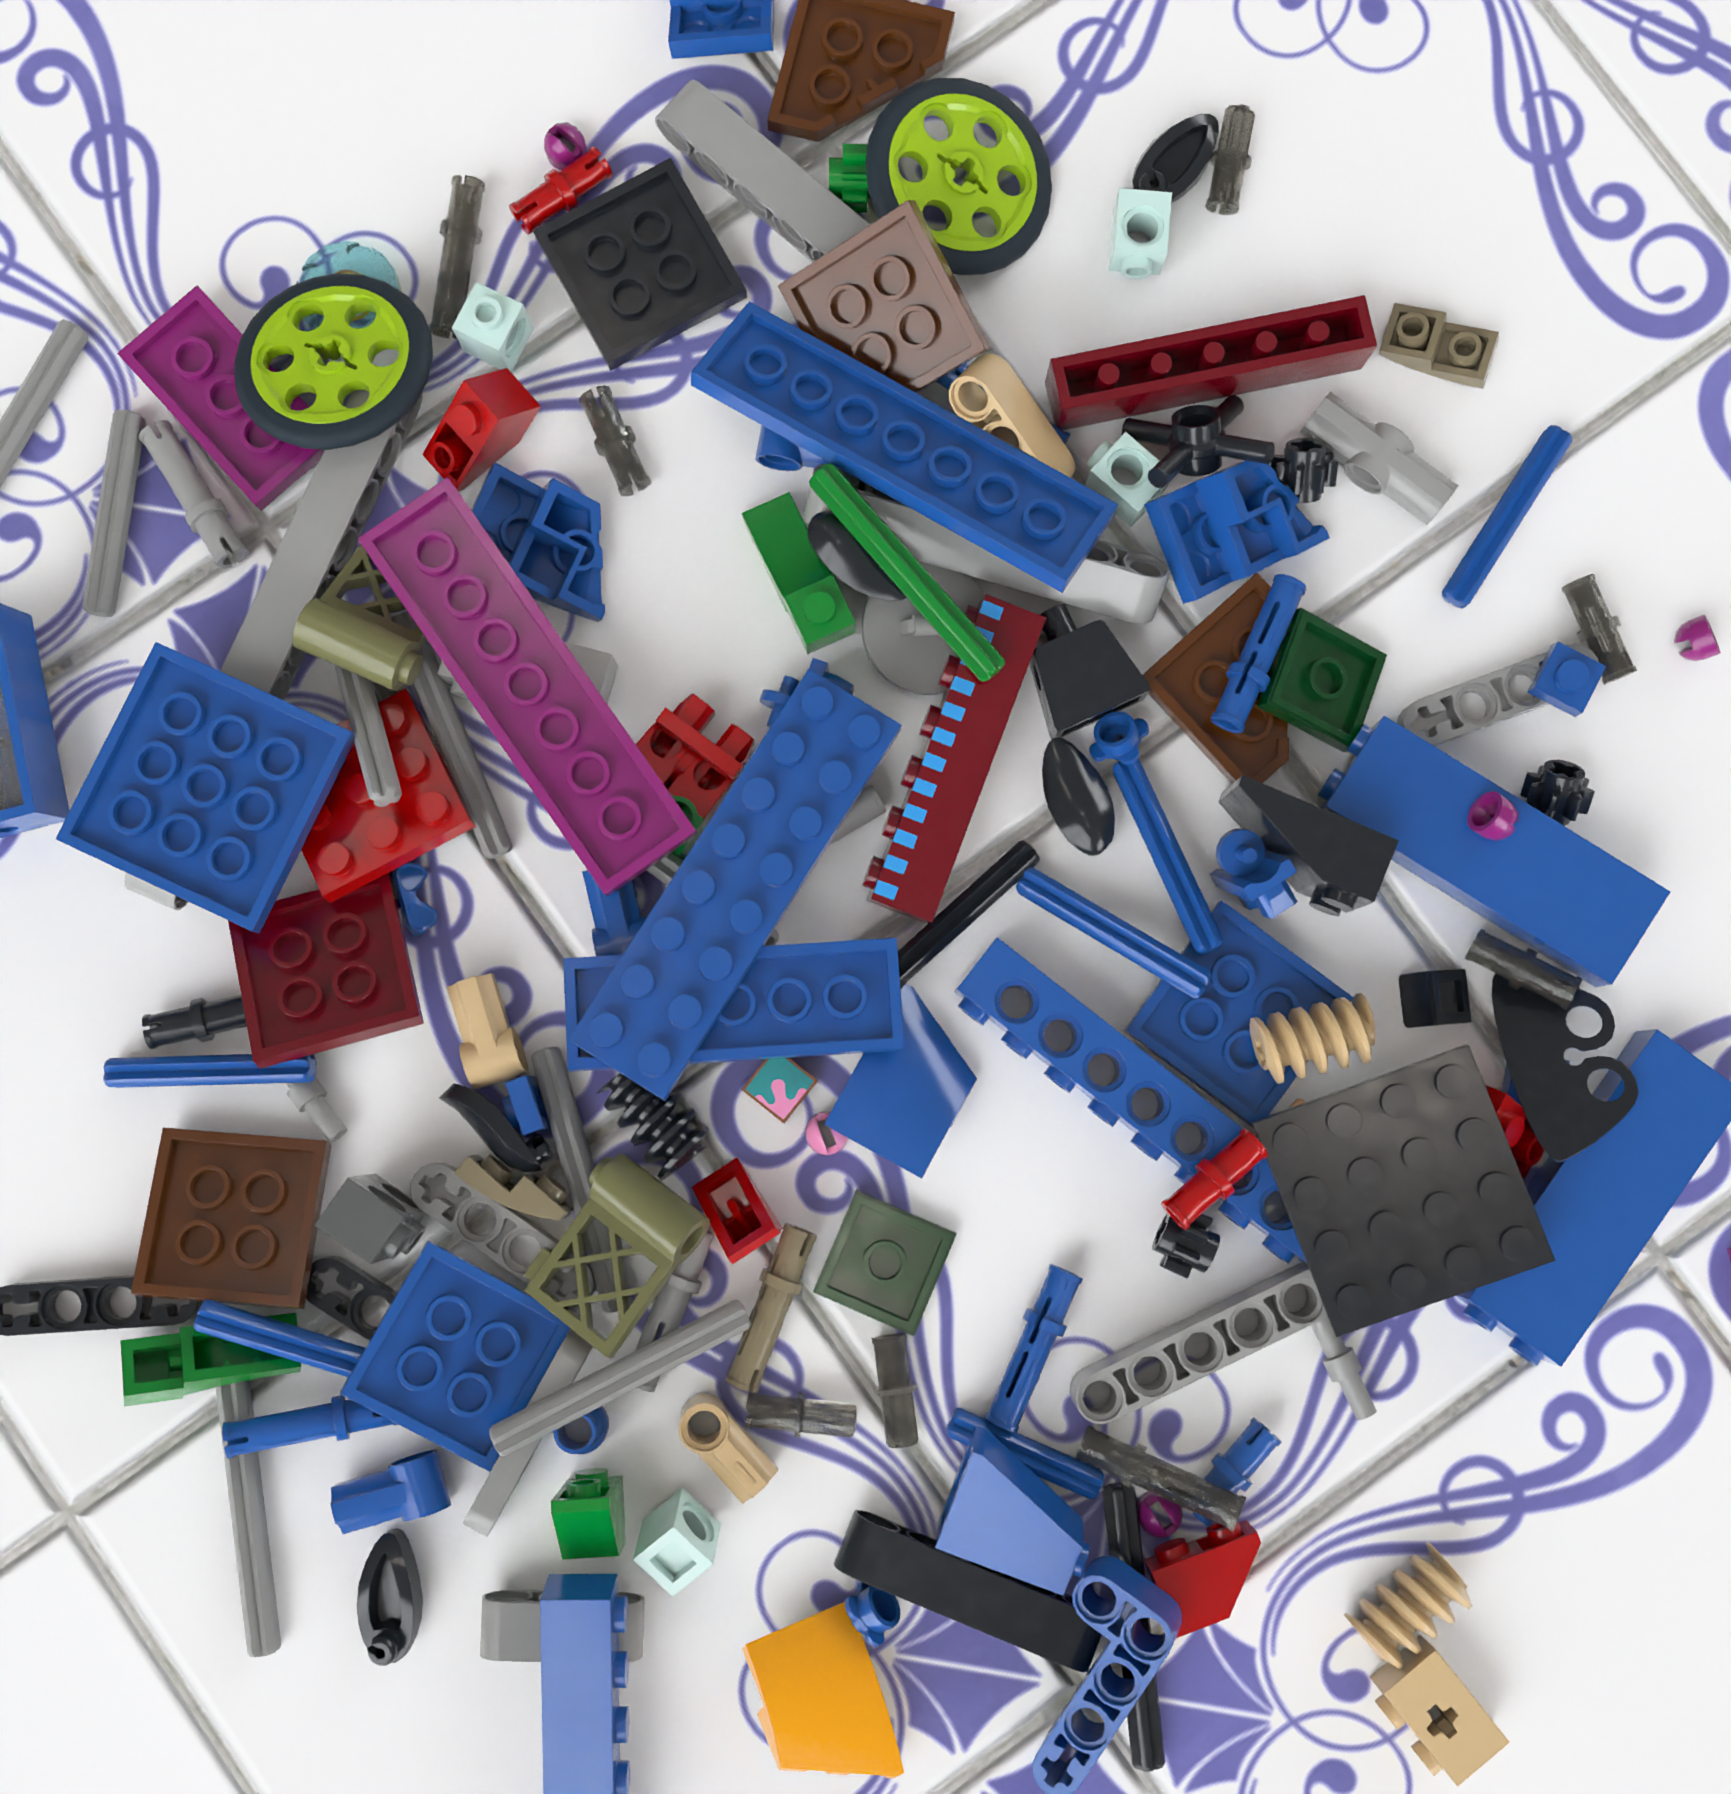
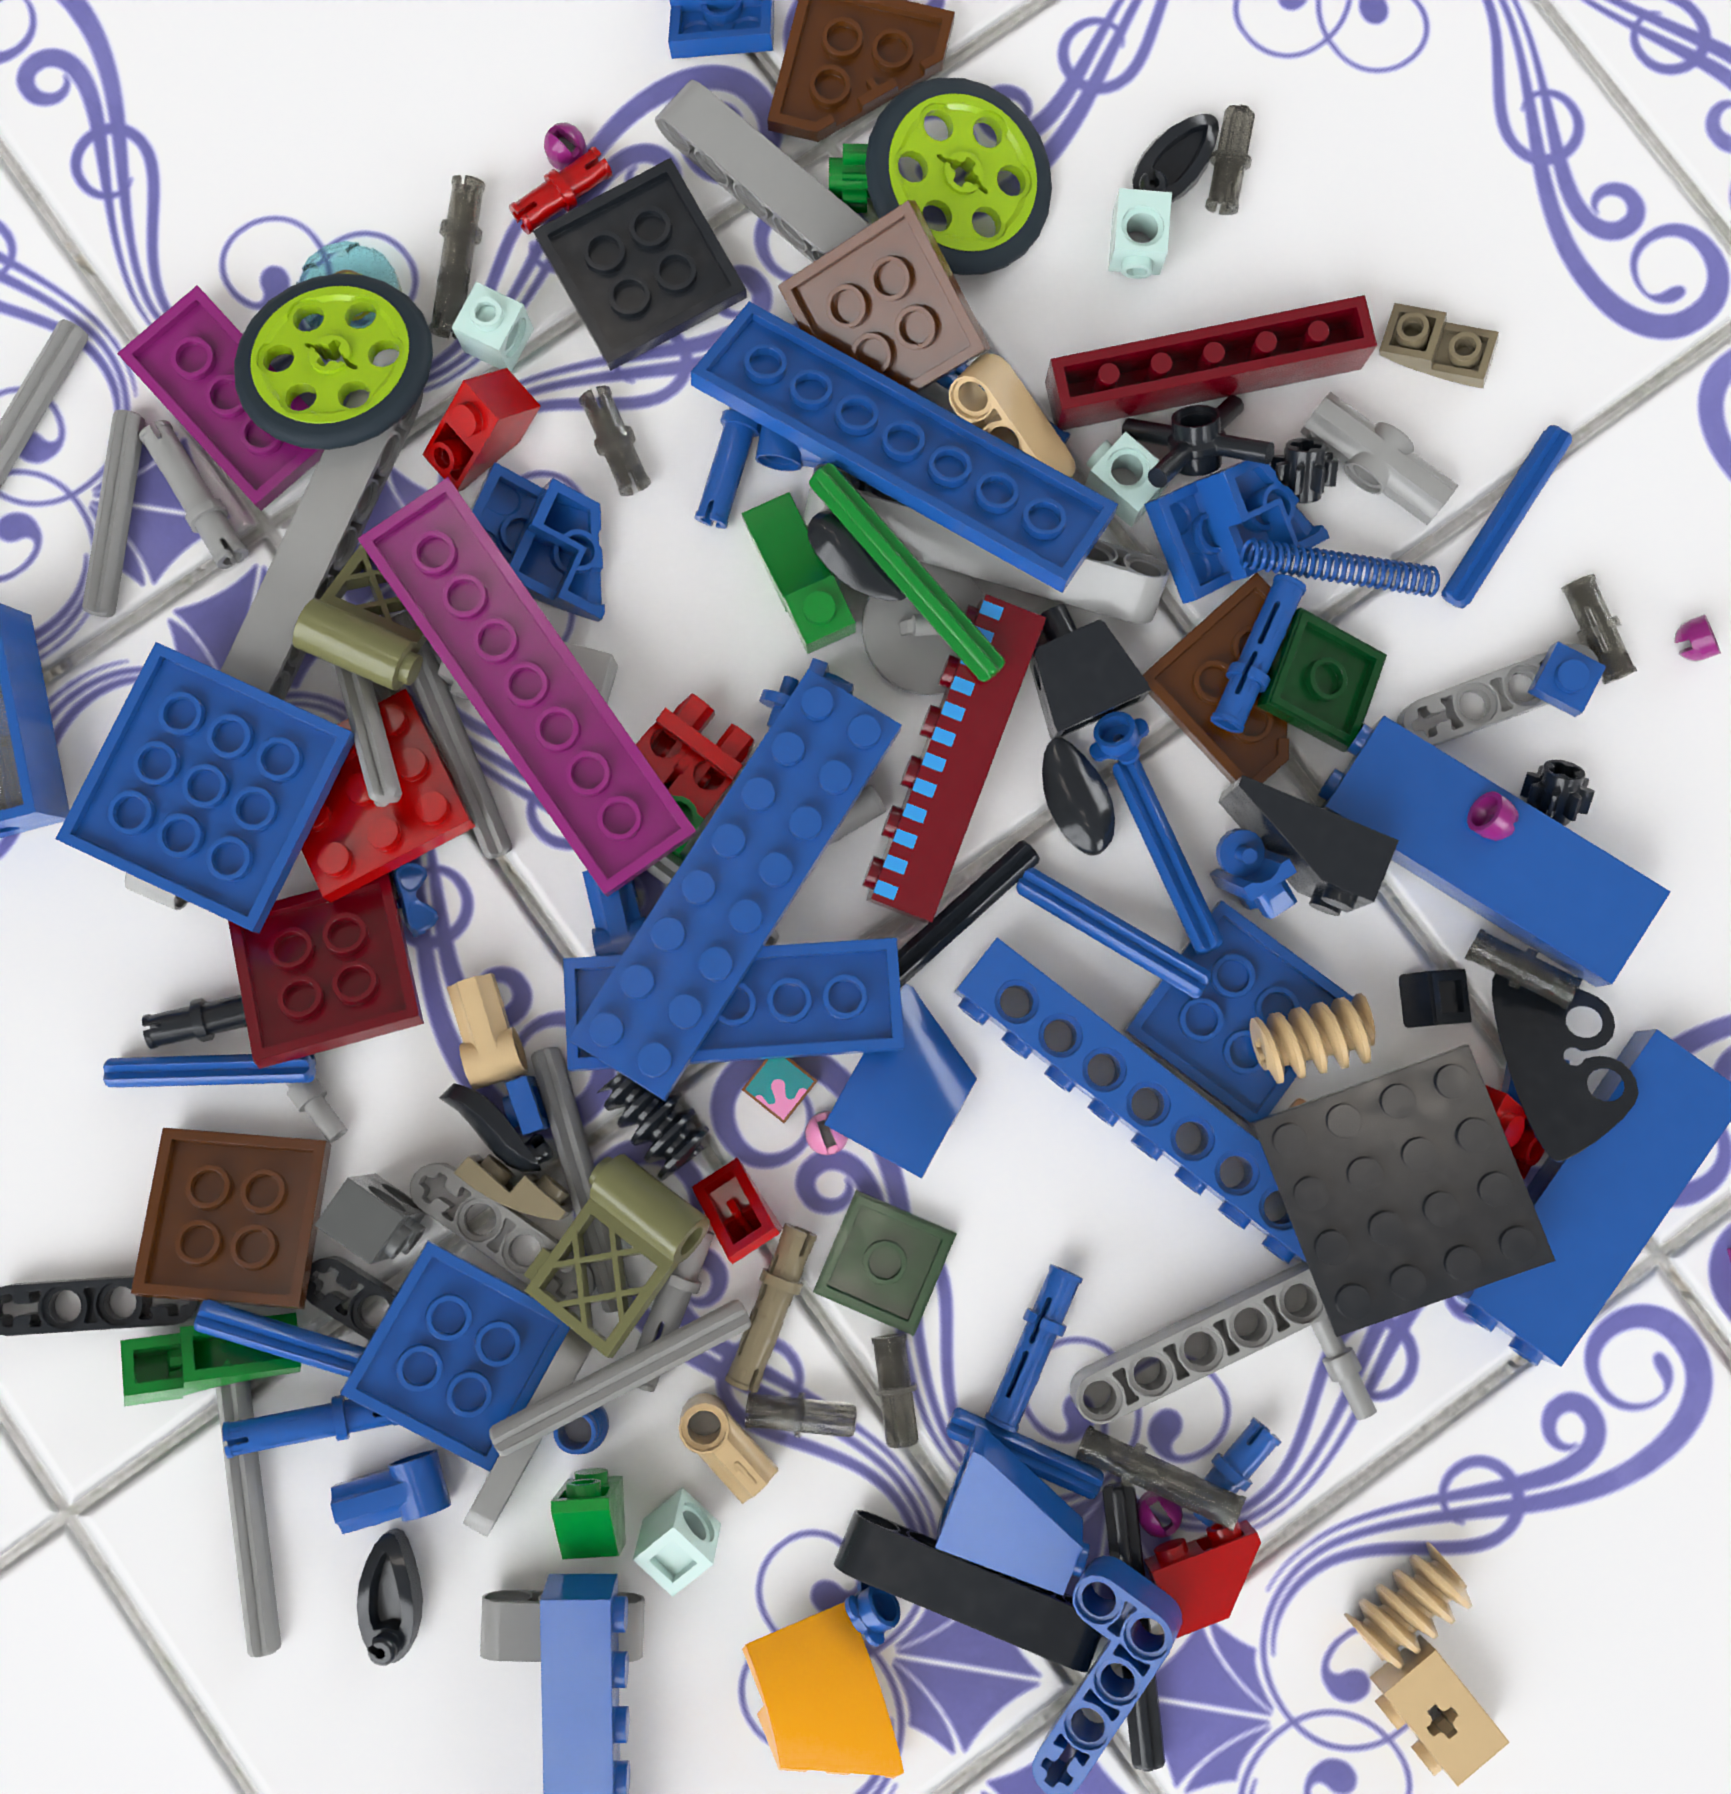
(727, 468): none -> blue pin
(1186, 1248): black gear -> none
(1214, 1179): red pin -> none
(1422, 569): none -> blue piece

